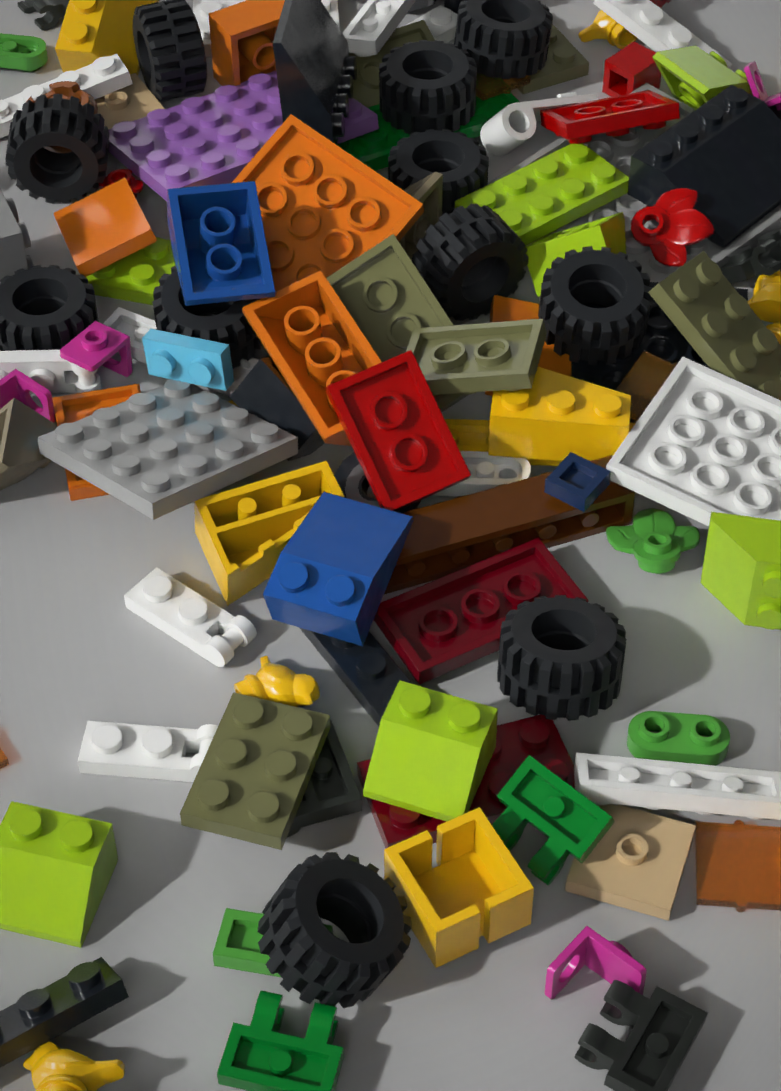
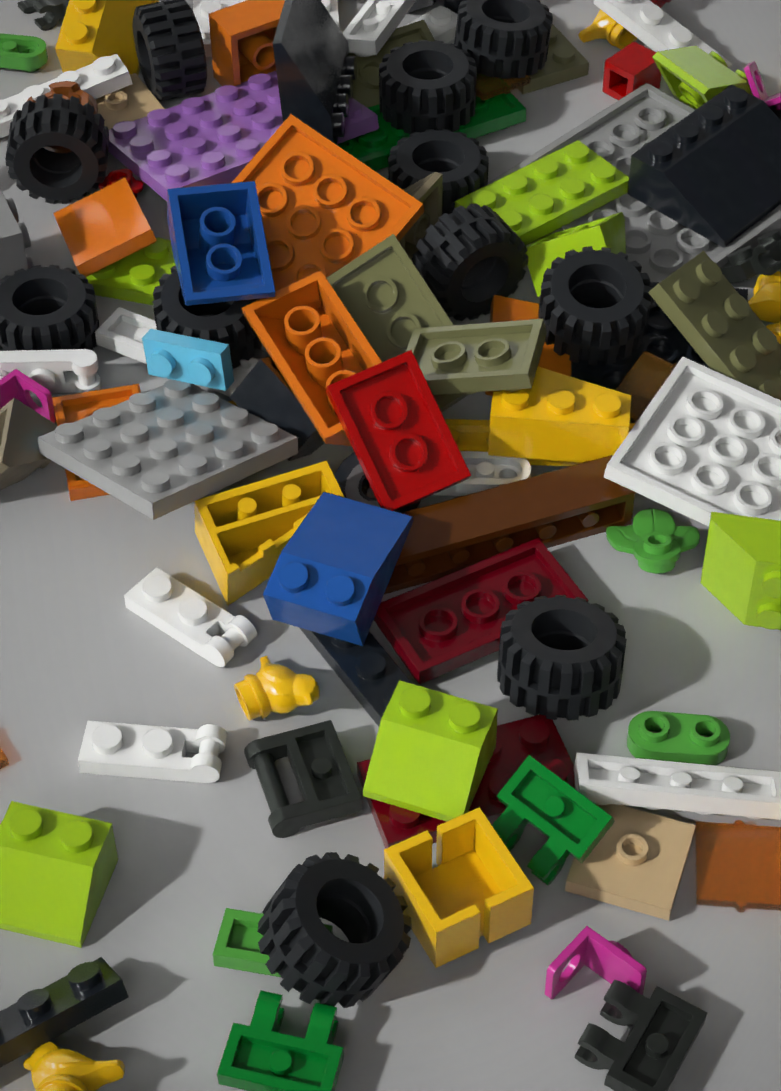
(97, 346): dark pink bracket -> none
(256, 771): olive plate -> none
(518, 121): white door -> none
(577, 481): dark blue plate -> none
(610, 116): red plate -> none
(677, 226): red plate -> none

